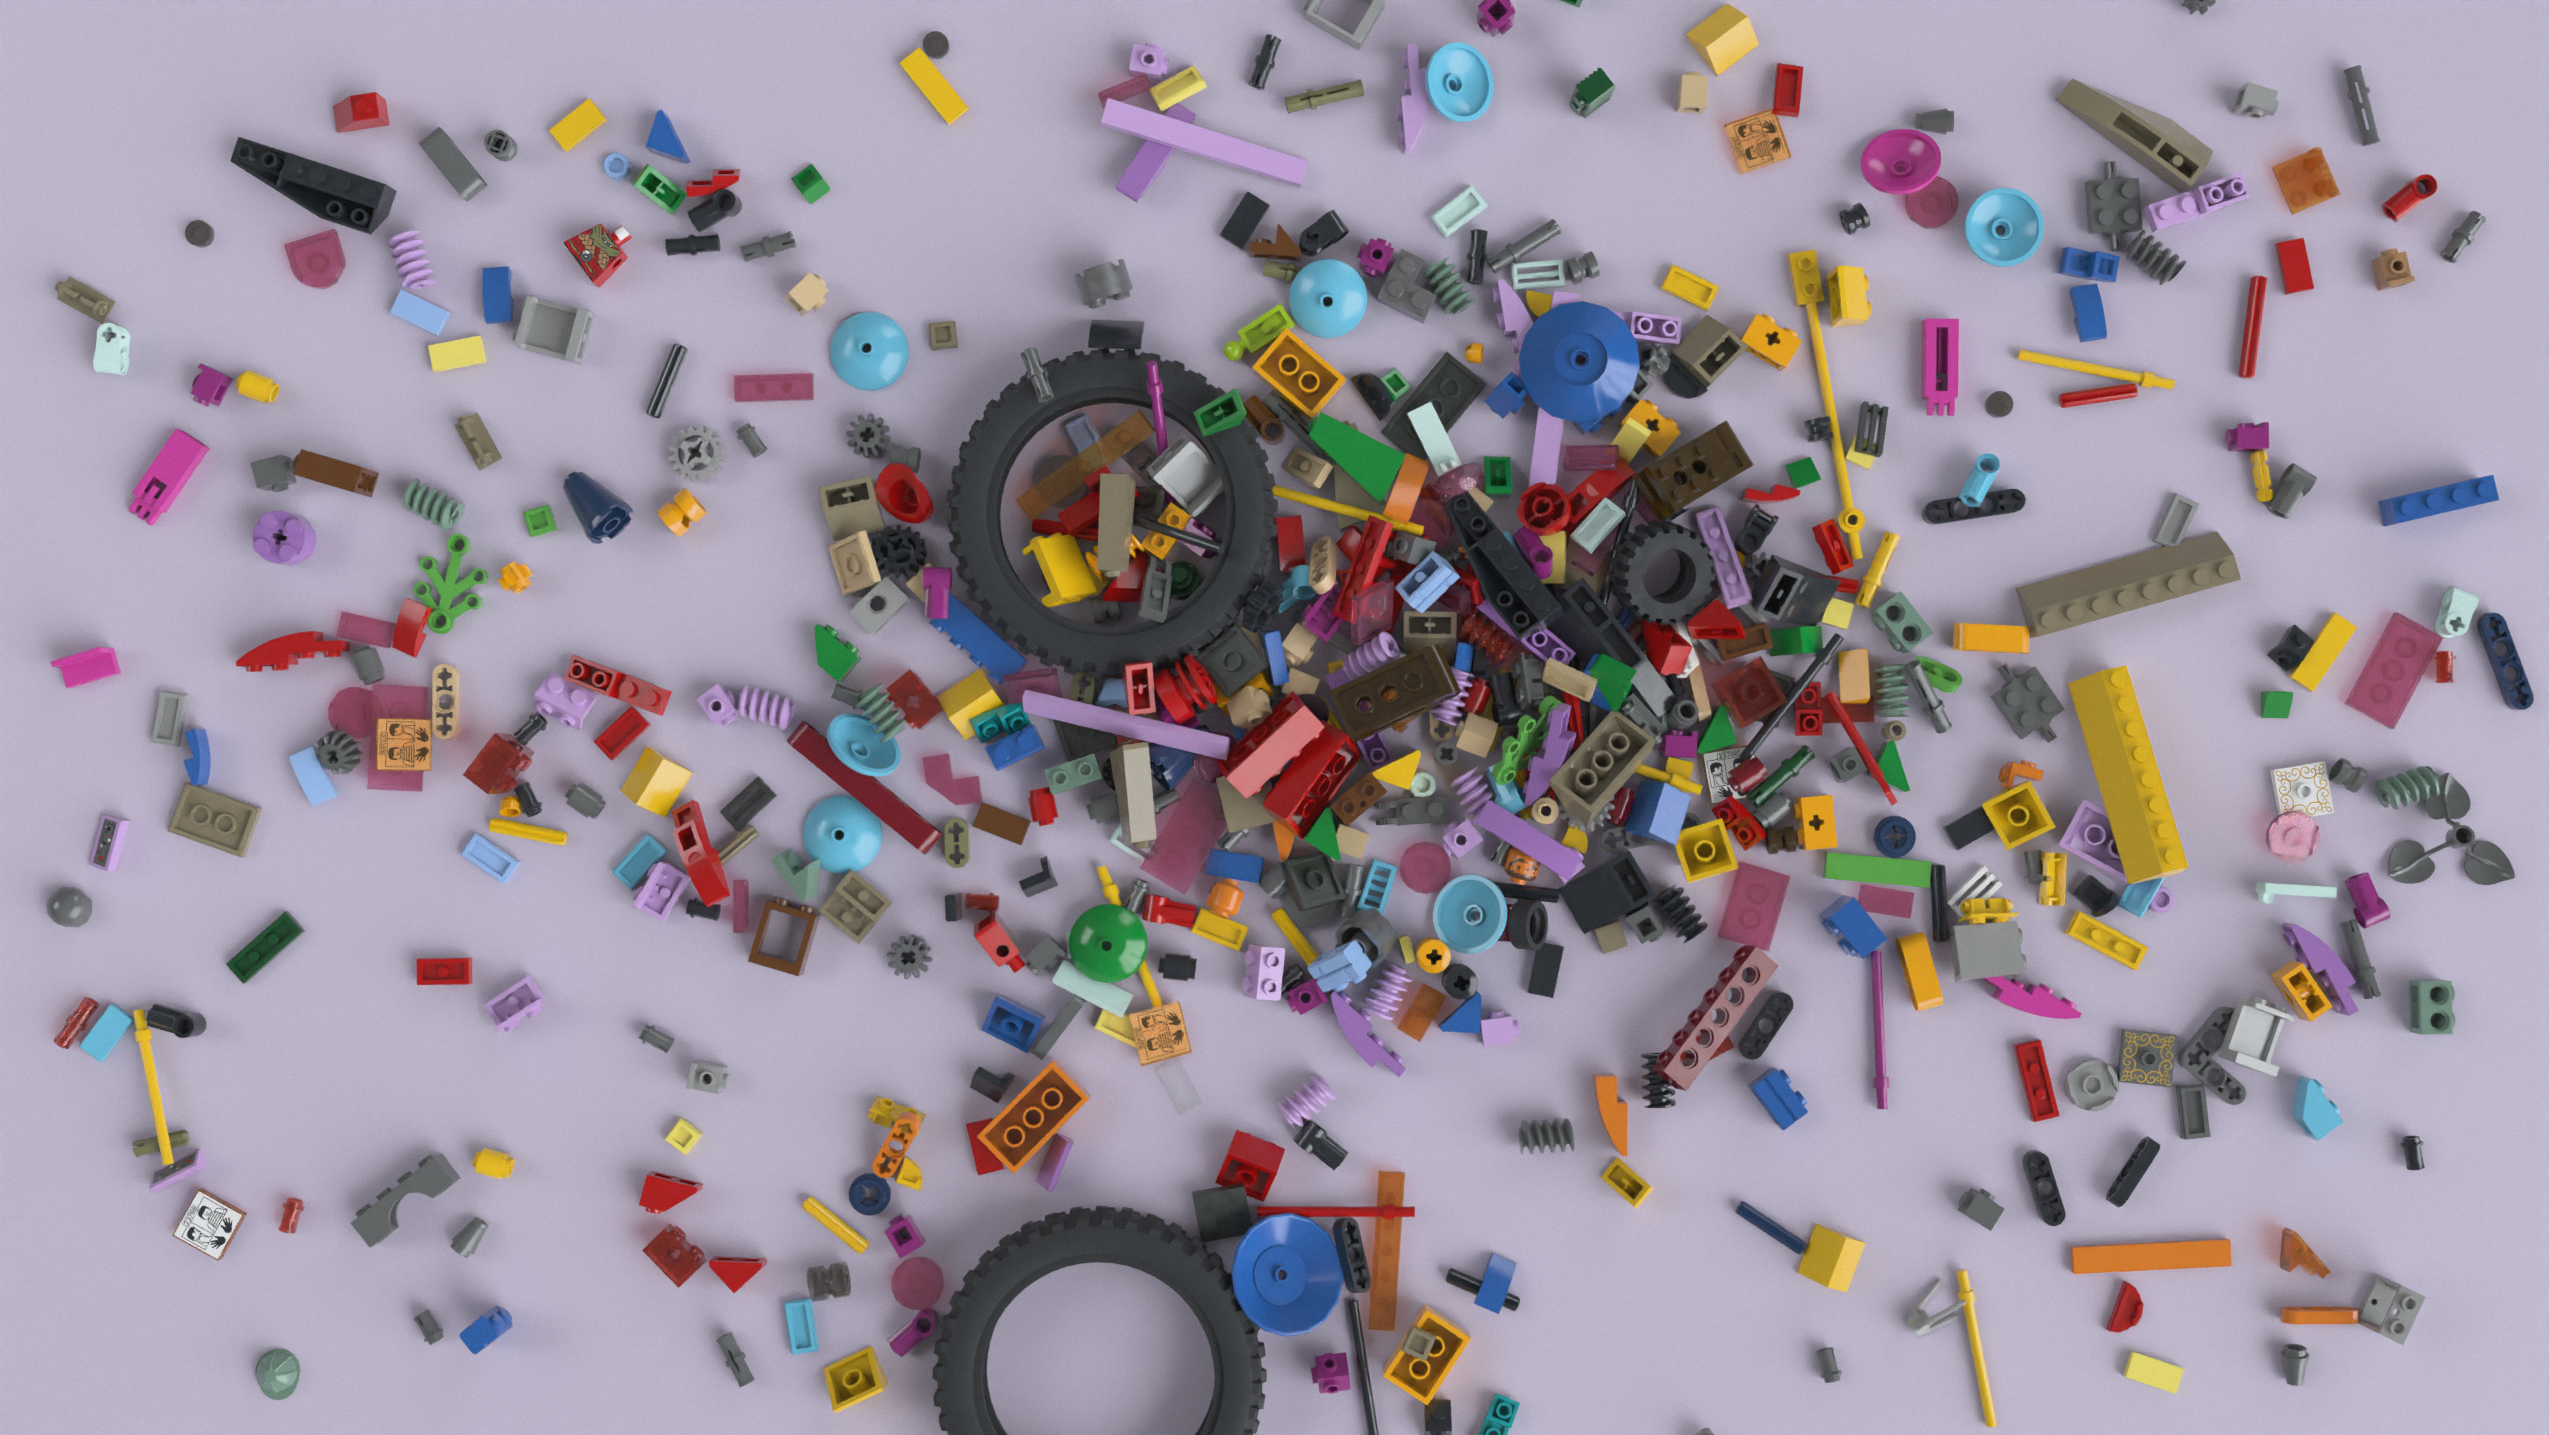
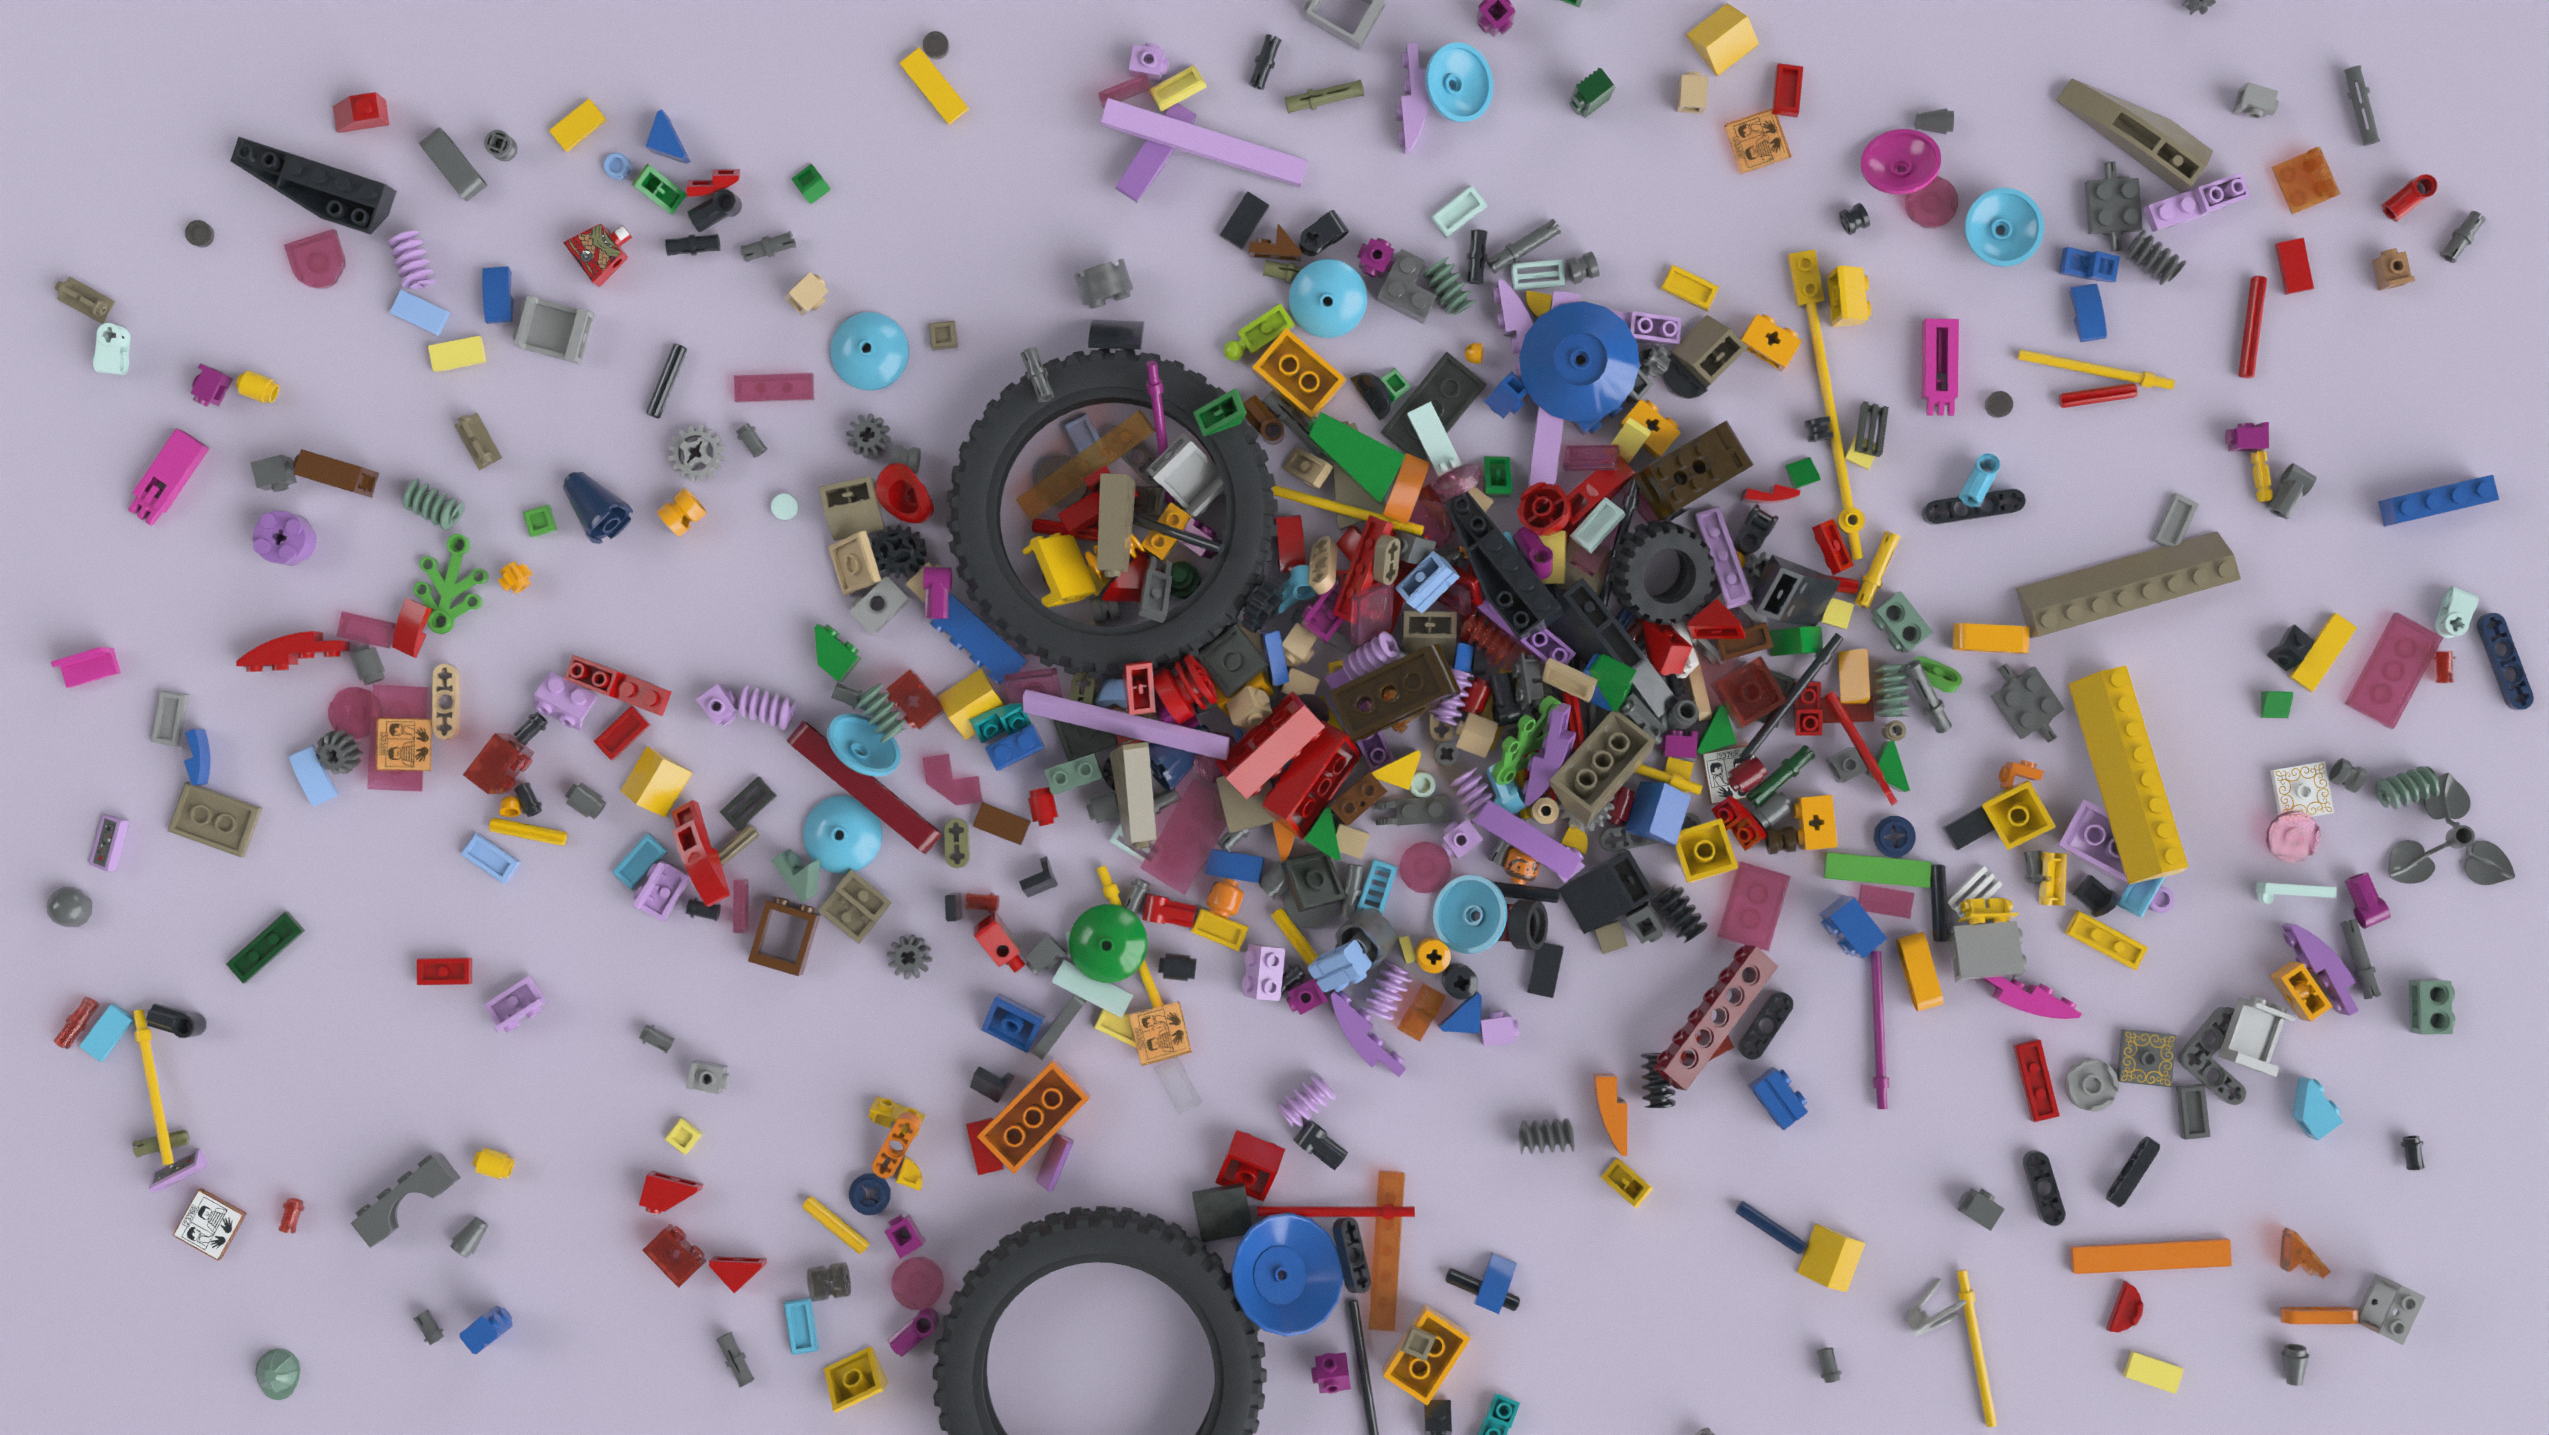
(784, 507): none -> light aqua tile
(1386, 559): none -> dark tan beam

